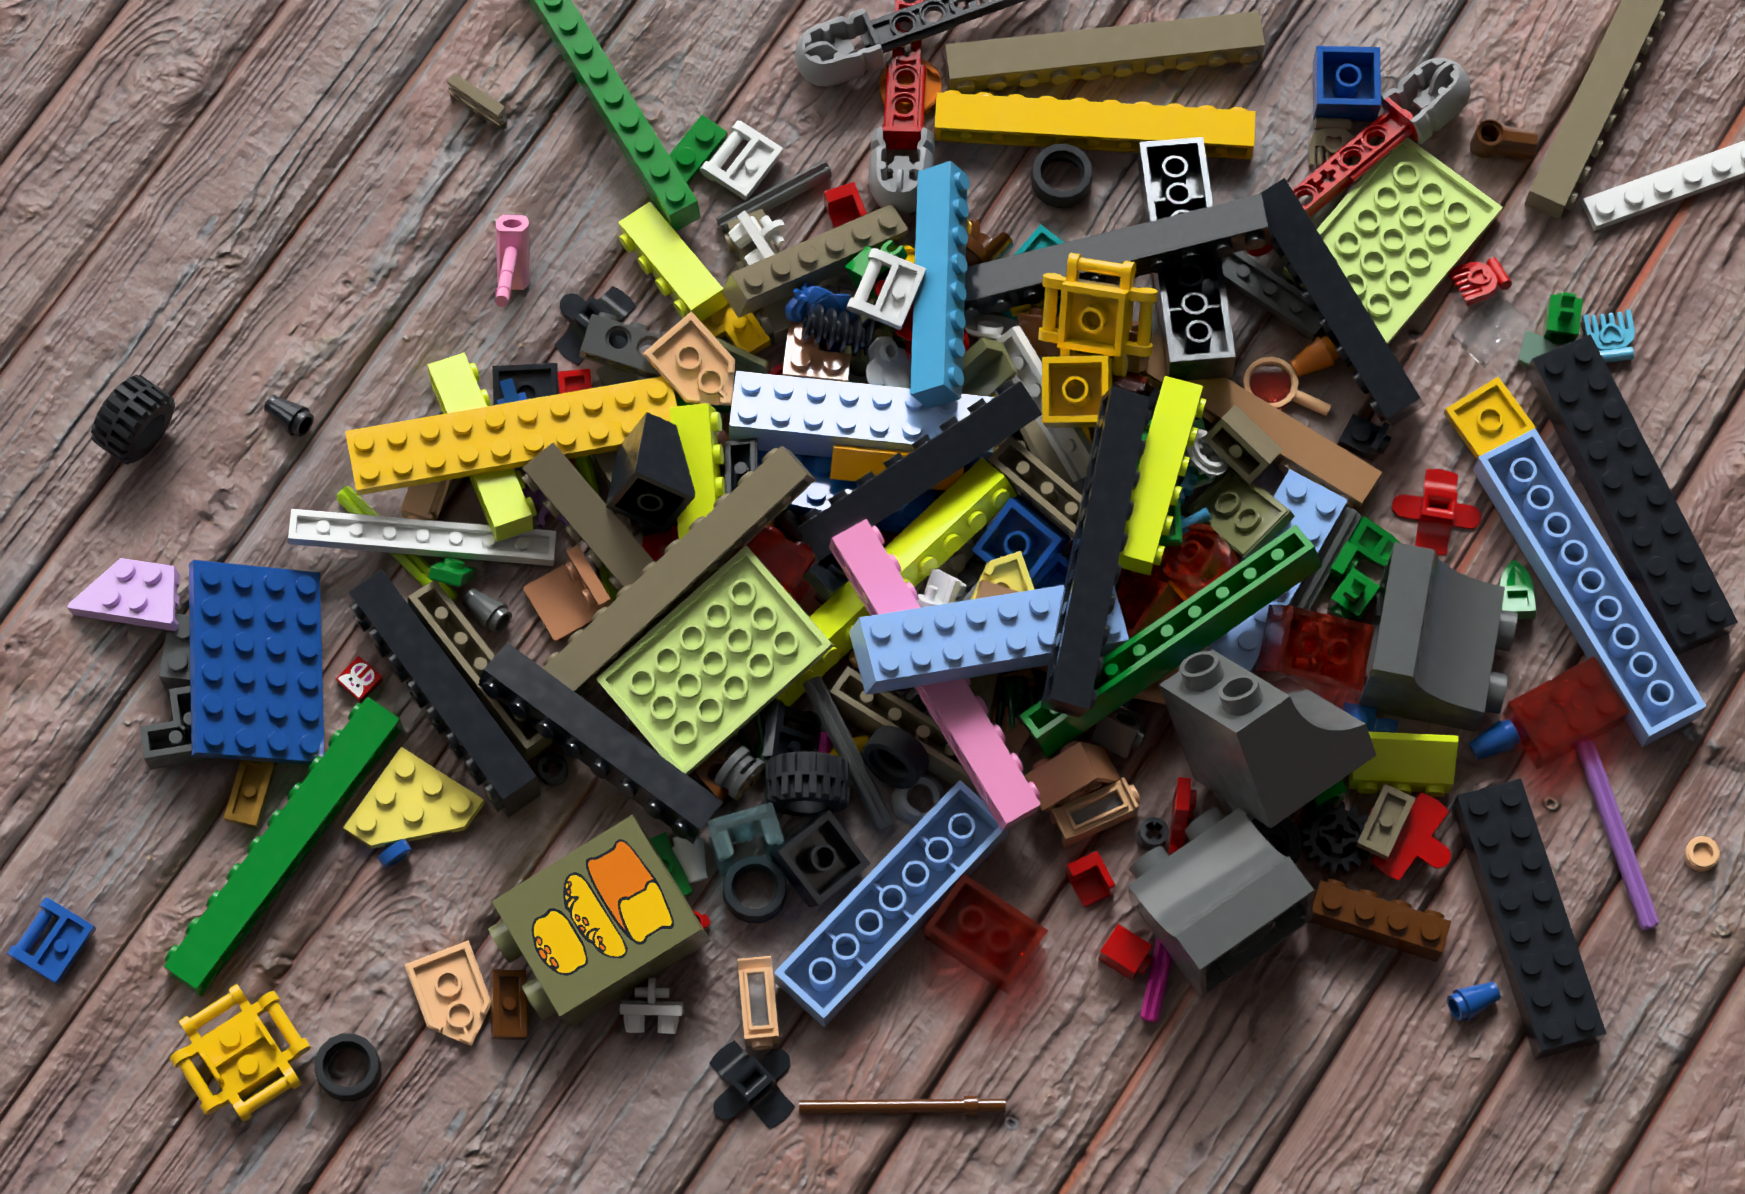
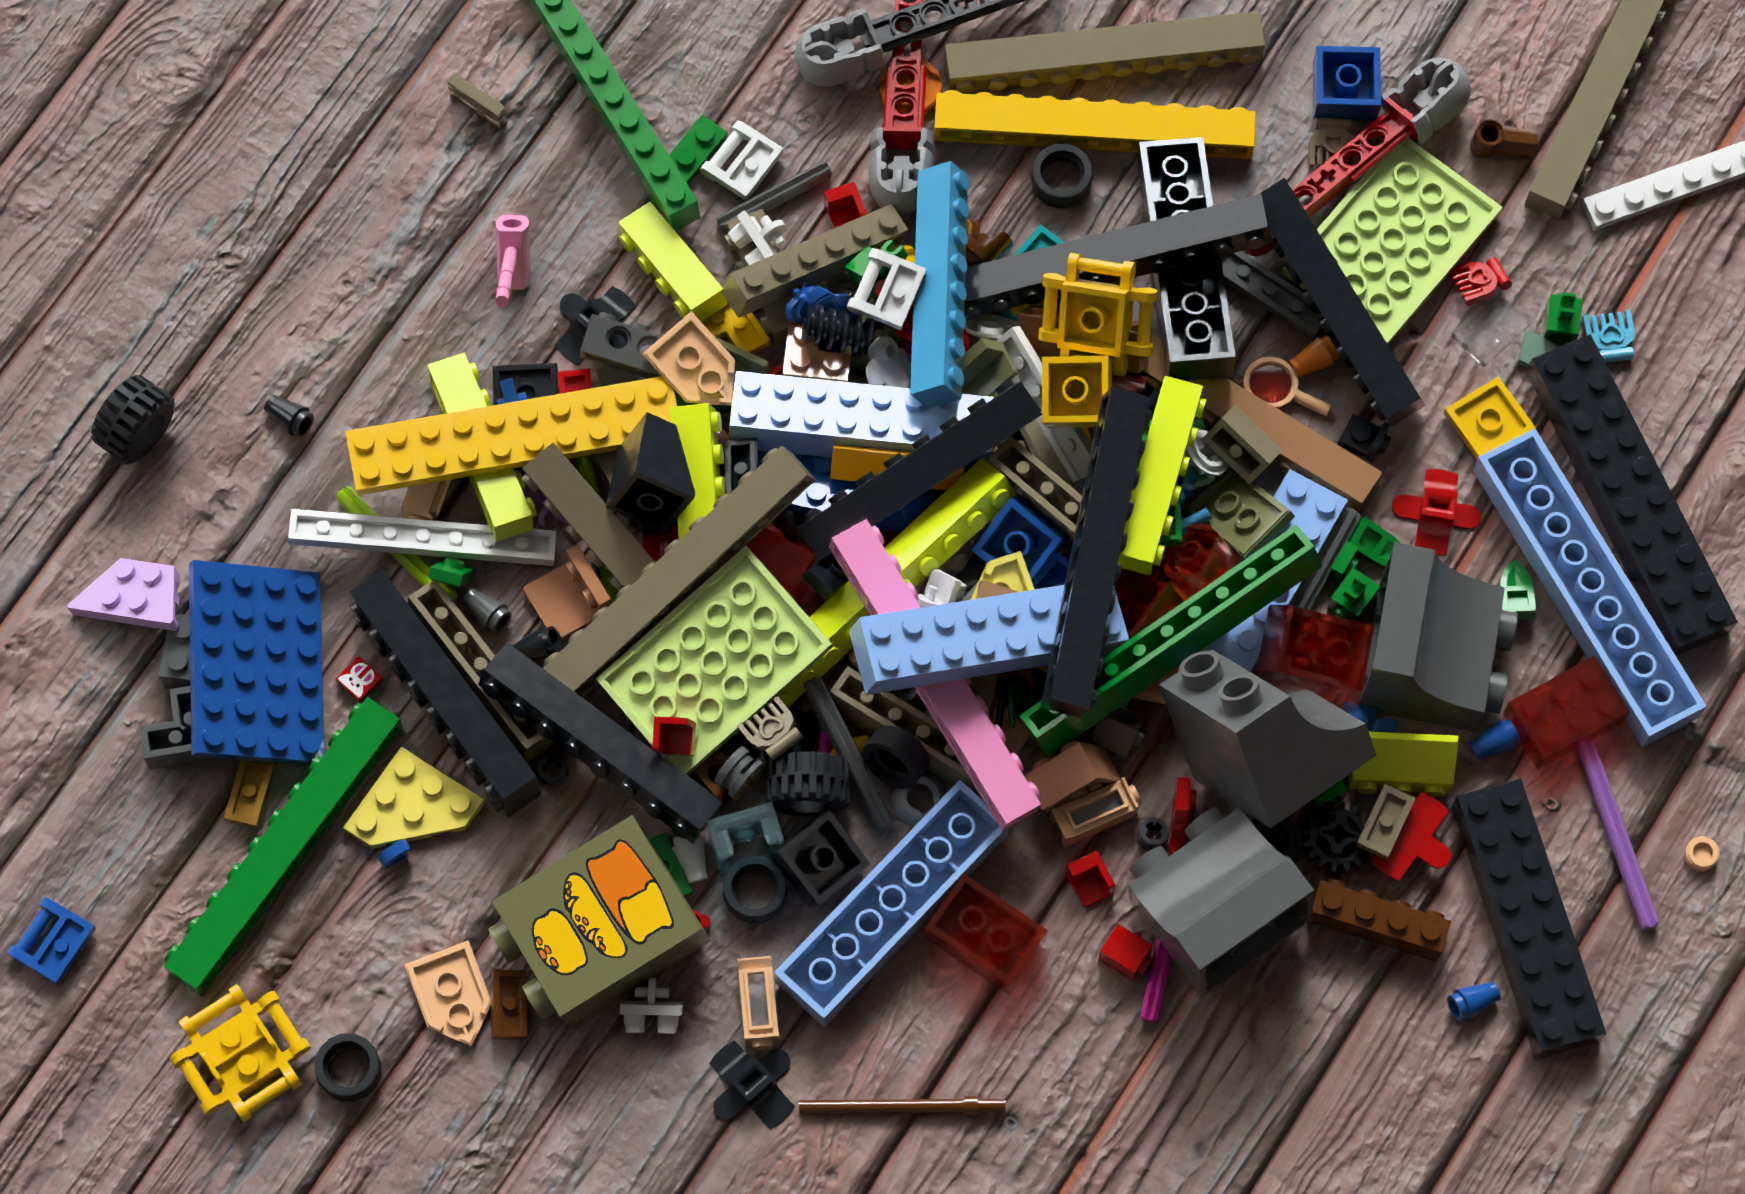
(540, 643): none -> black cone
(674, 736): none -> red panel
(774, 733): none -> dark tan piece

